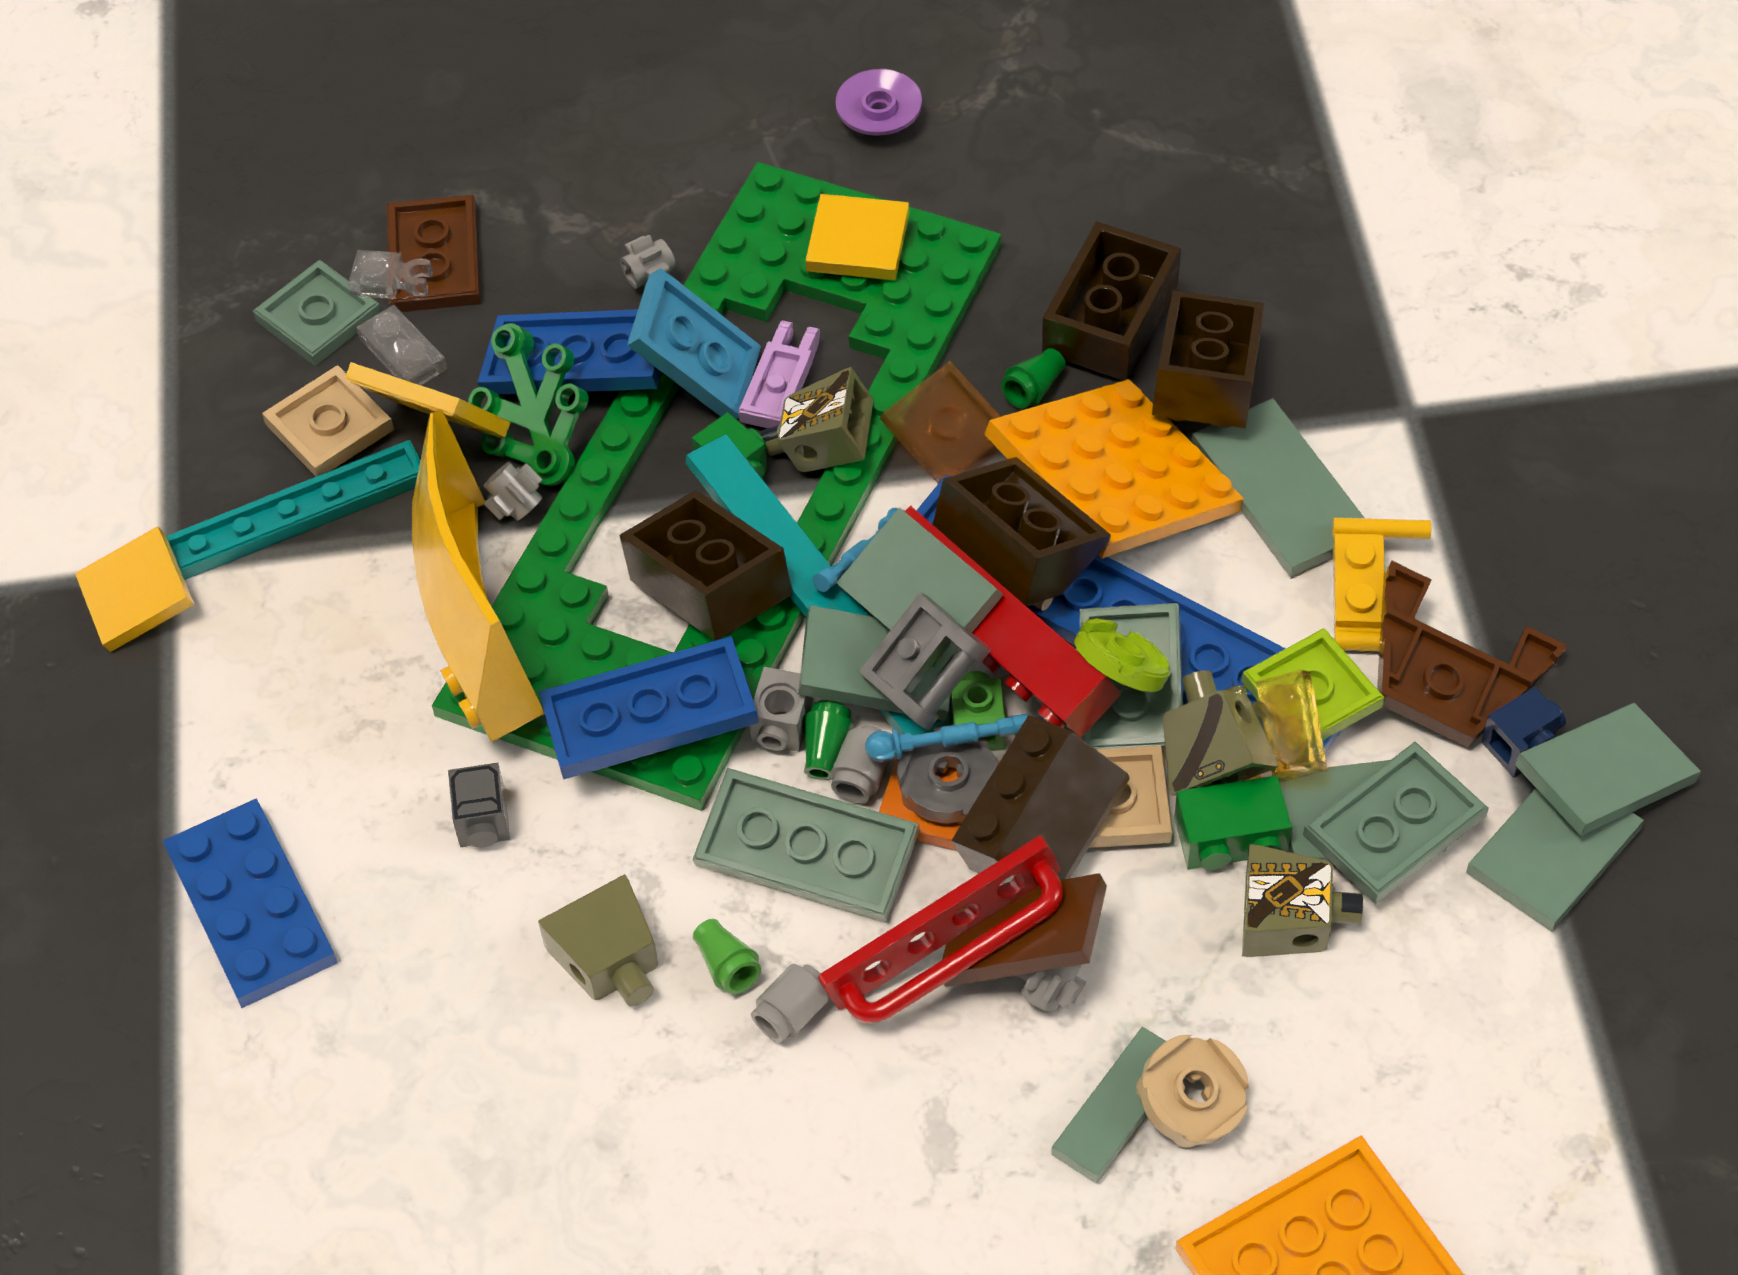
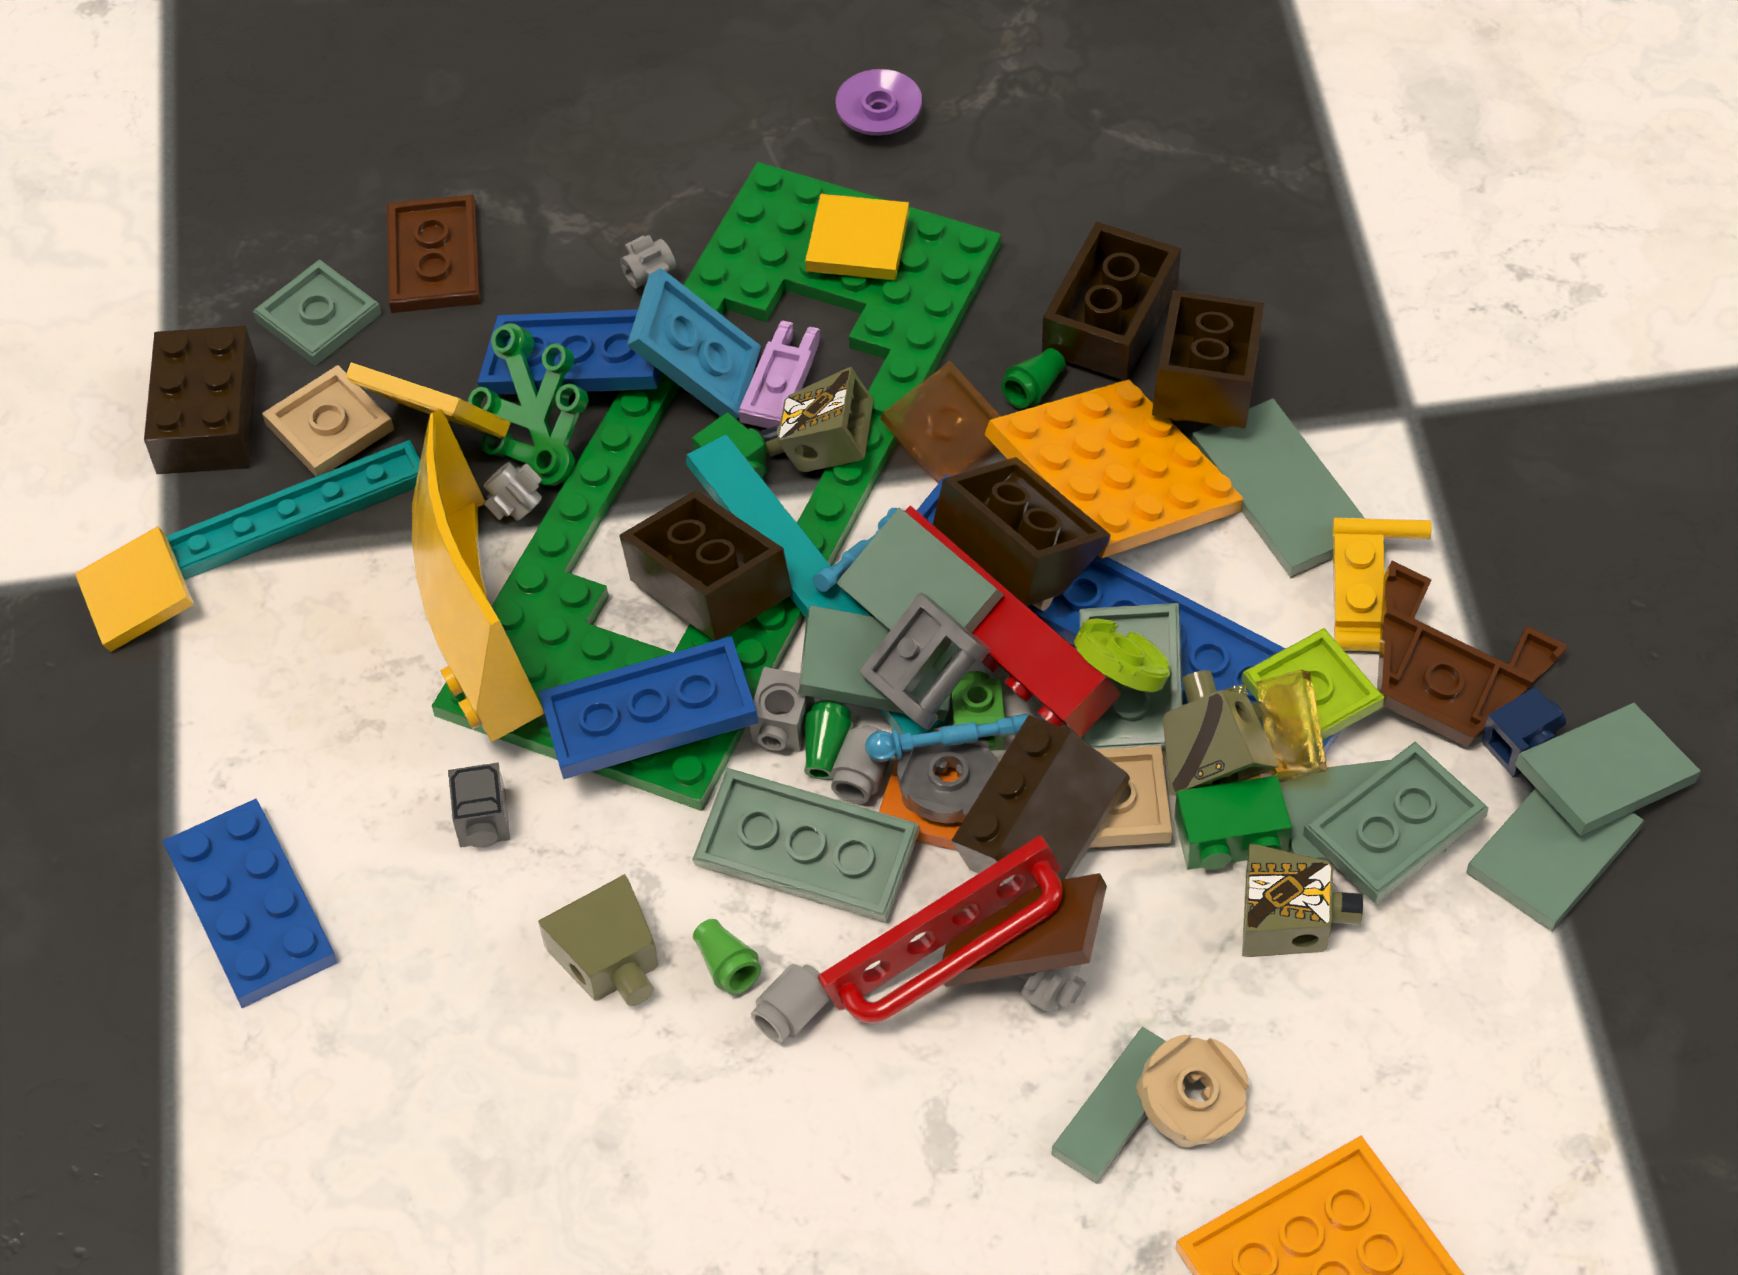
(201, 400): none -> dark brown brick
(383, 273): clear plate -> none
(401, 347): clear plate -> none

